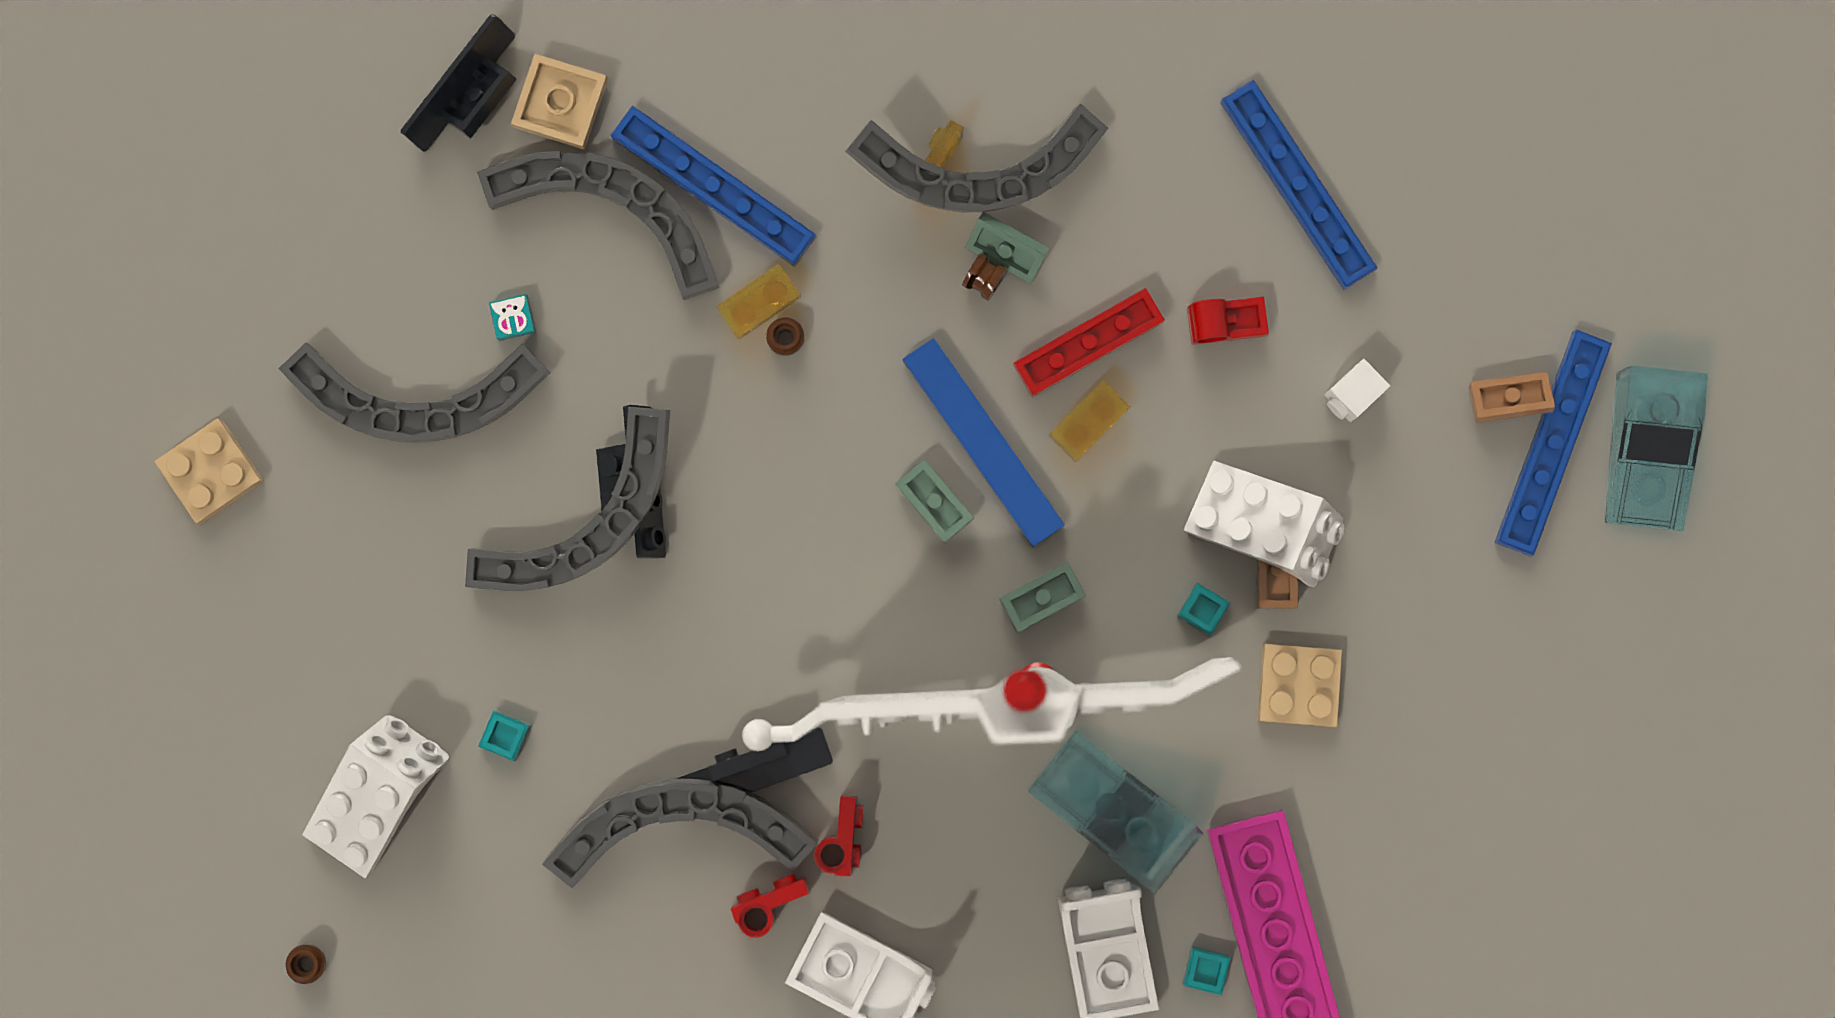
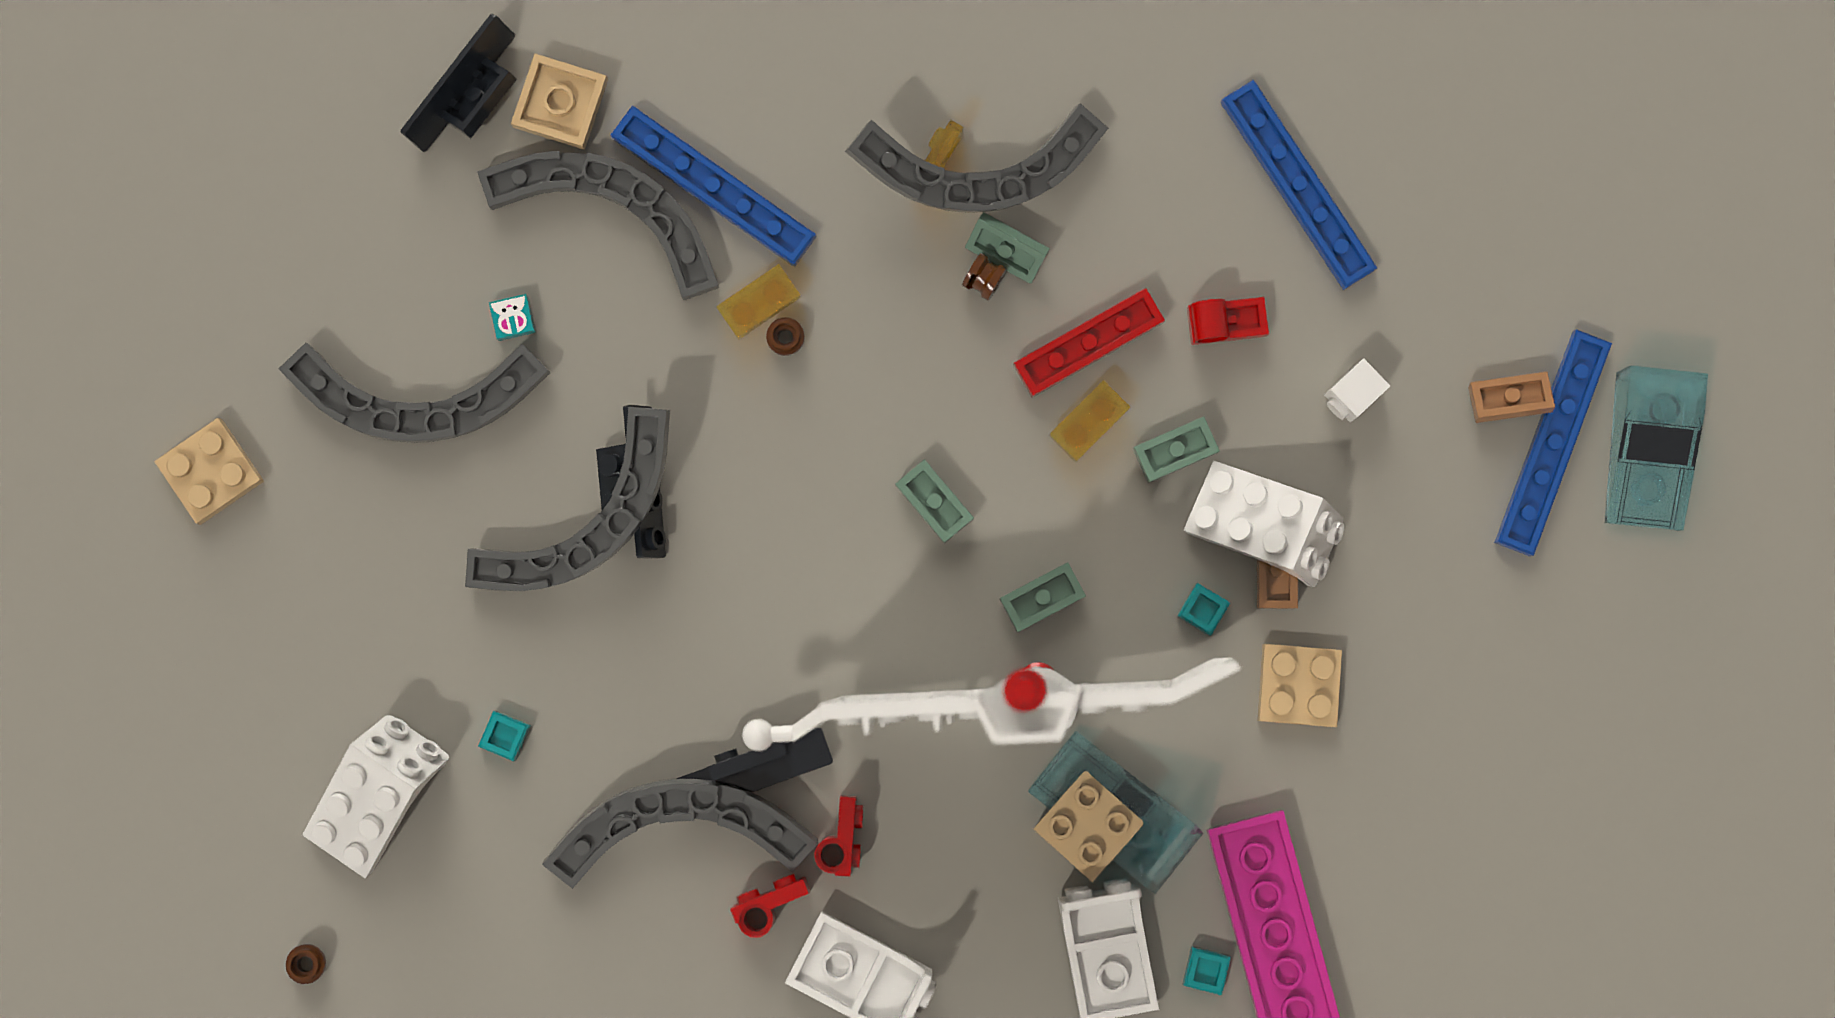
(983, 442): blue tile -> none
(1088, 826): none -> tan bracket
(1176, 449): none -> sand green plate

